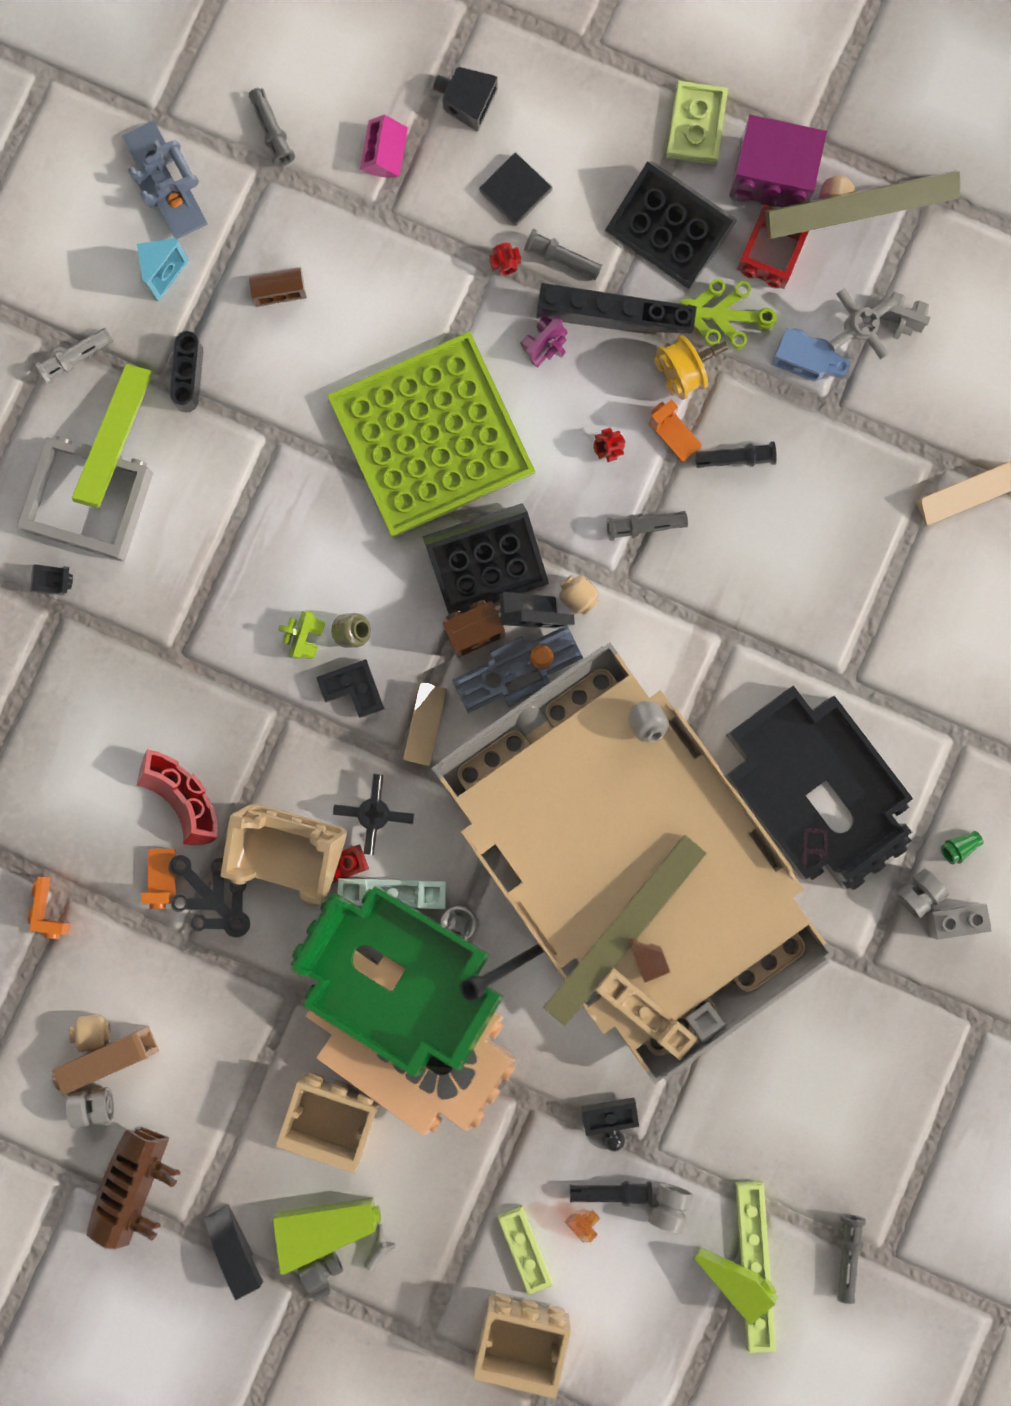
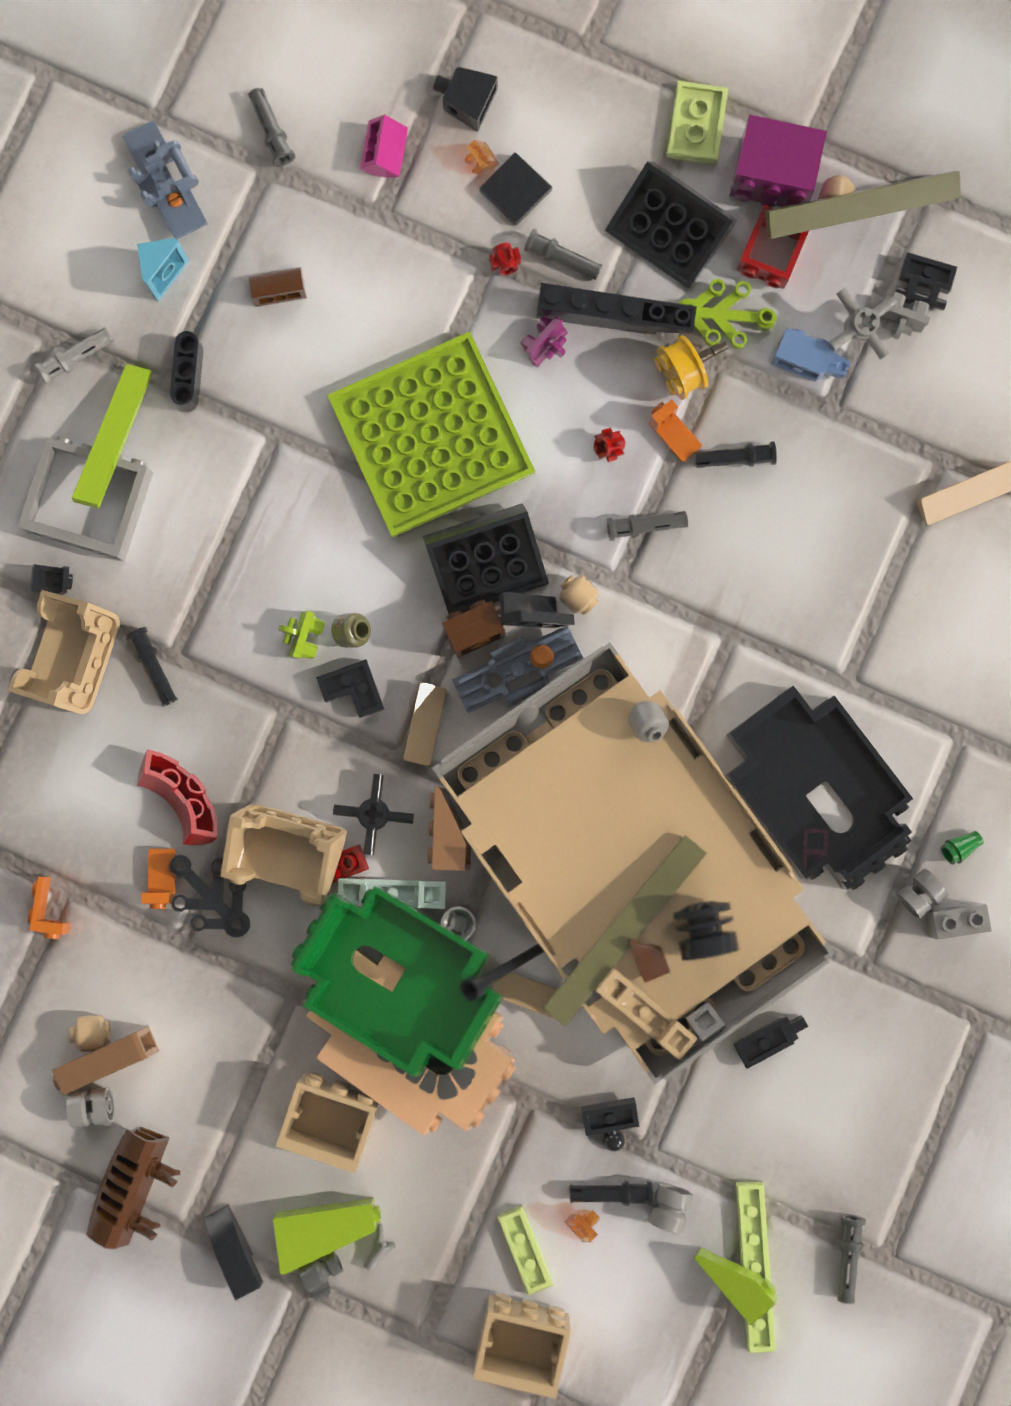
(69, 654): none -> tan windscreen
(146, 655): none -> black pin
(449, 847): none -> medium nougat slope
(483, 156): none -> clear orange tile
(524, 992): none -> tan slope
(705, 931): none -> black wheel
(769, 1040): none -> black hinge
(928, 274): none -> black plate

